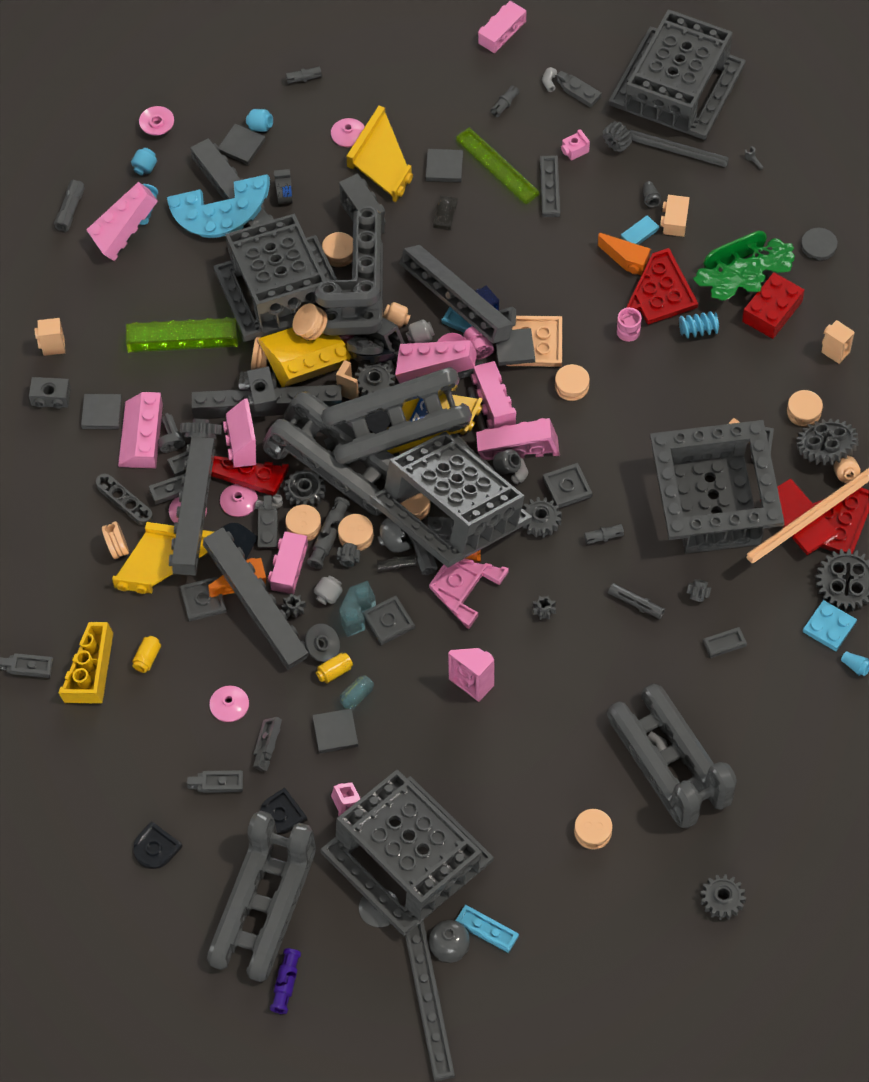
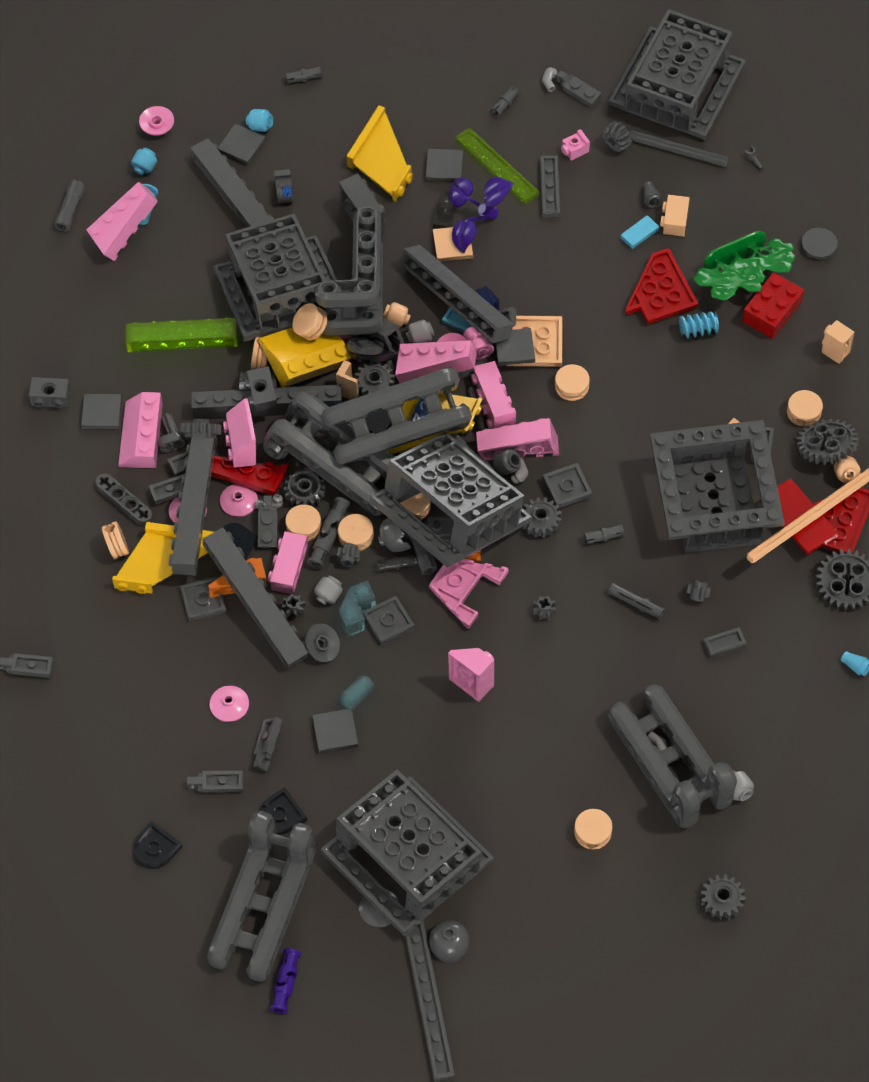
(50, 336): light nougat brick -> none
(90, 665): yellow wedge -> none
(146, 654): yellow head -> none
(224, 216): medium azure plate -> none
(334, 668): yellow head -> none
(338, 249): light nougat head -> none
(344, 796): bright pink brick -> none
(345, 137): bright pink dish -> none
(445, 247): none -> light nougat tile
(487, 928): medium azure tile -> none
(495, 191): none -> dark purple plant
(501, 26): bright pink brick -> none
(627, 254): orange slope -> none
(629, 324): bright pink wheel -> none
(744, 786): none -> light grey head
(829, 625): medium azure plate -> none

